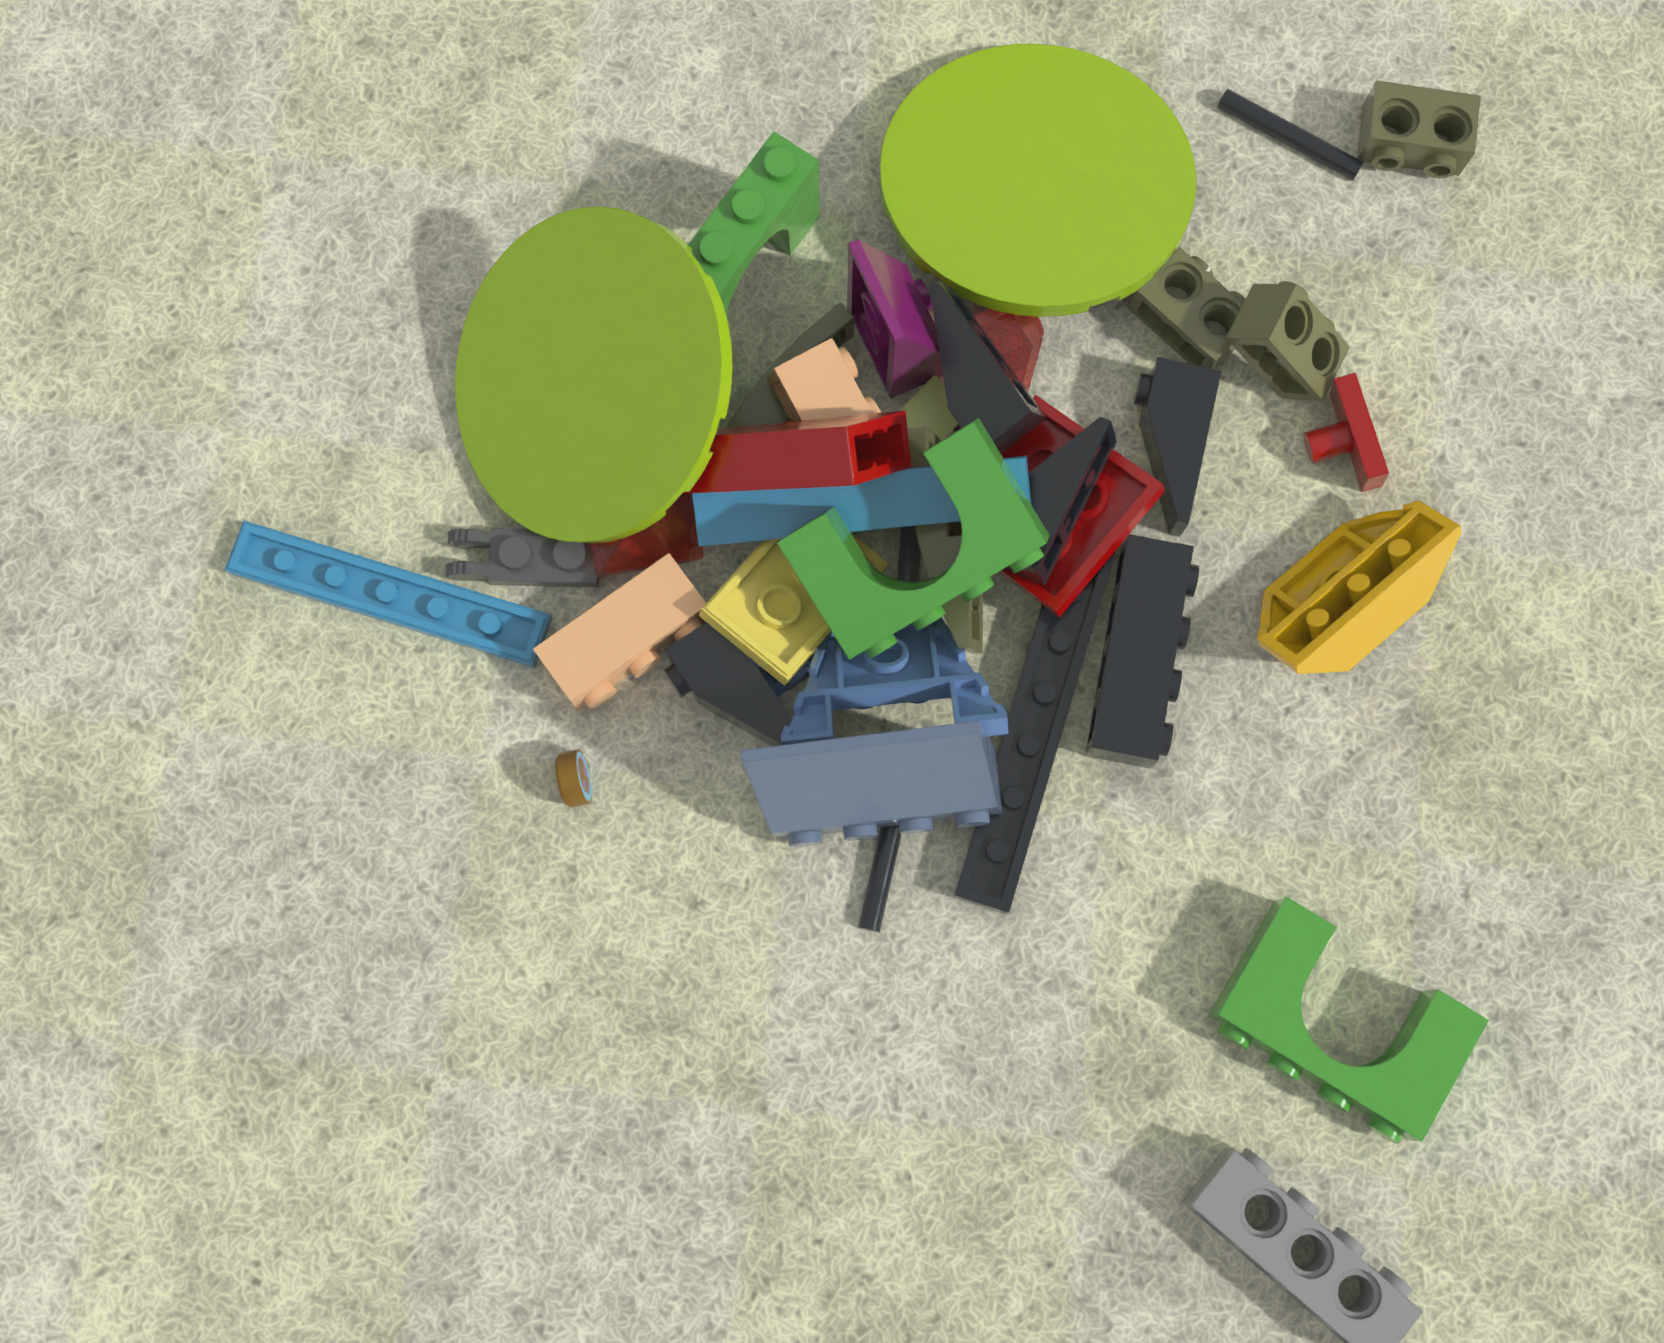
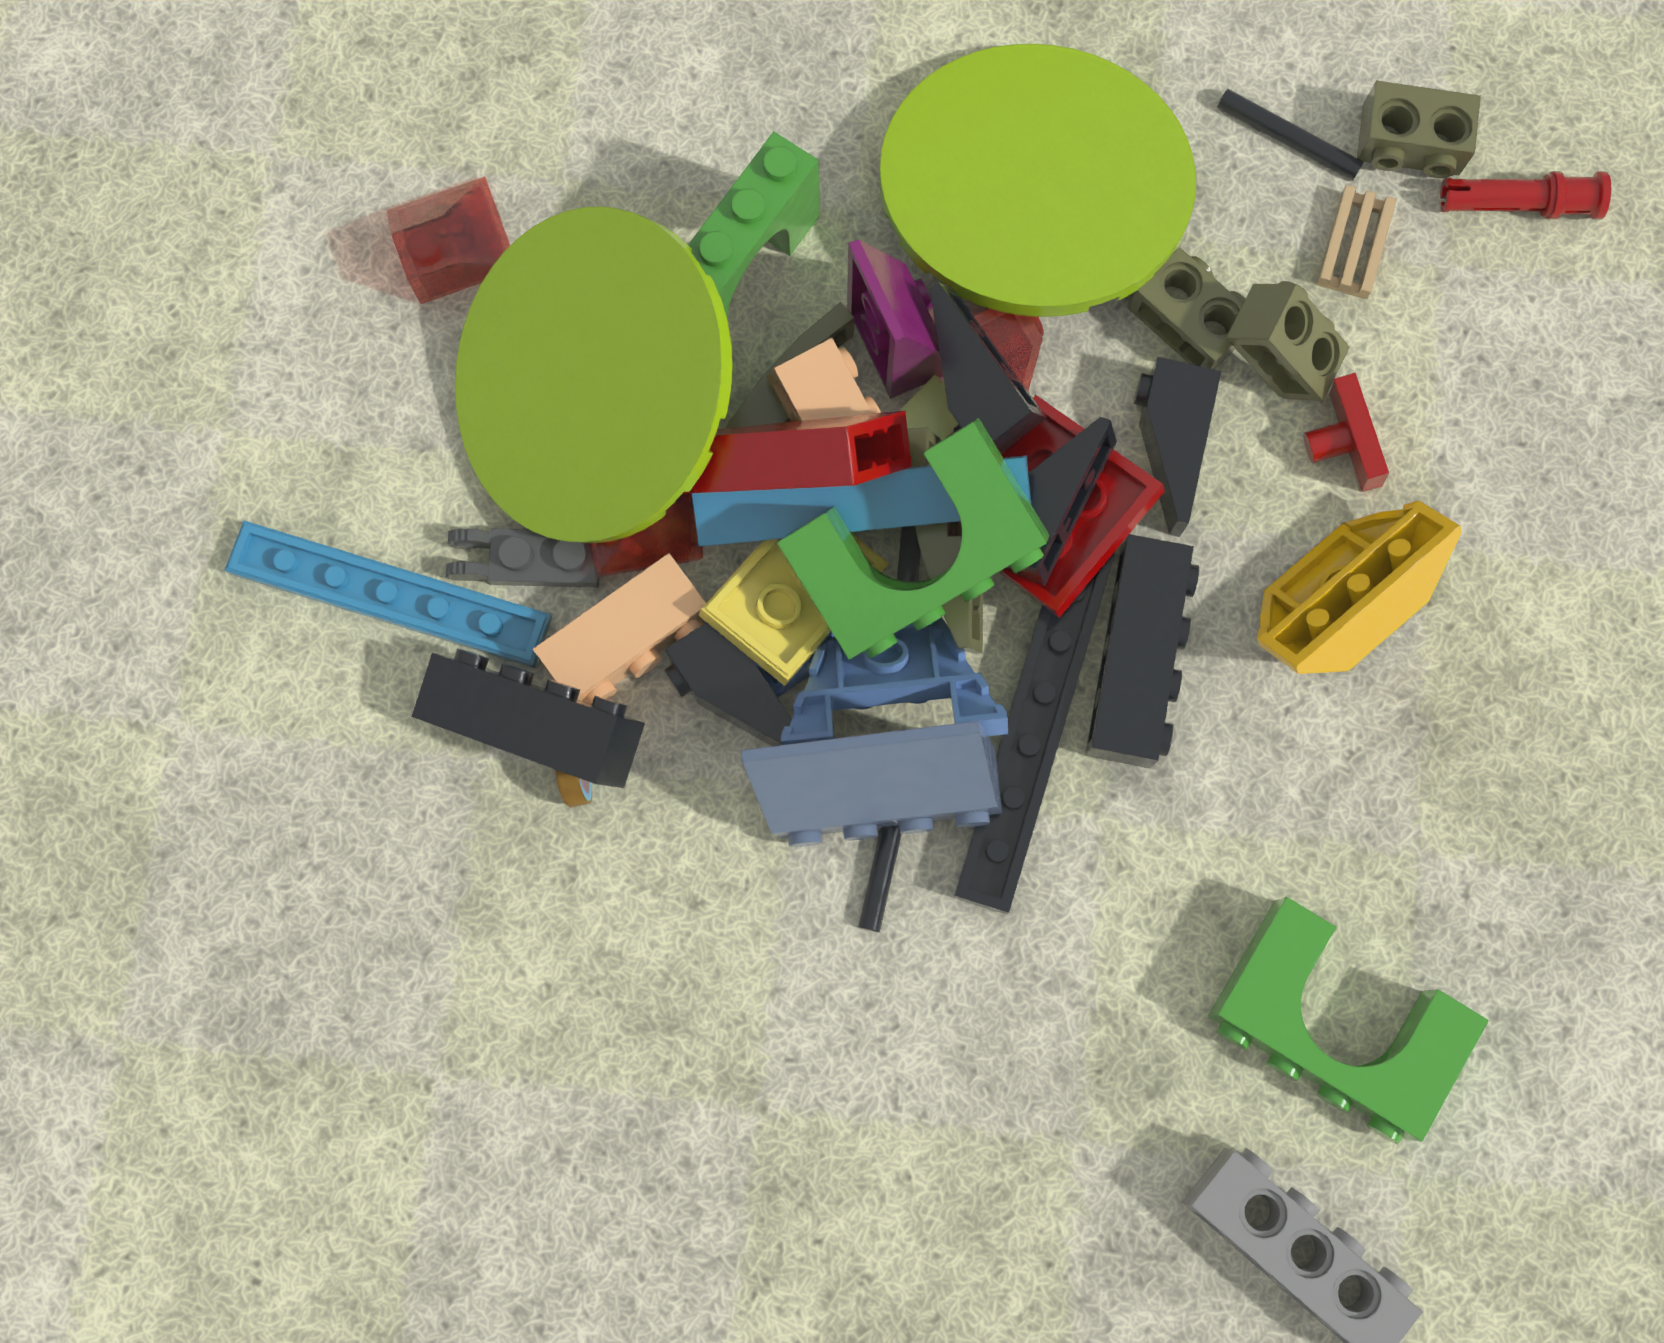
(448, 239): none -> clear red slope
(529, 720): none -> black brick
(1367, 204): none -> tan tile
(1549, 195): none -> red pin

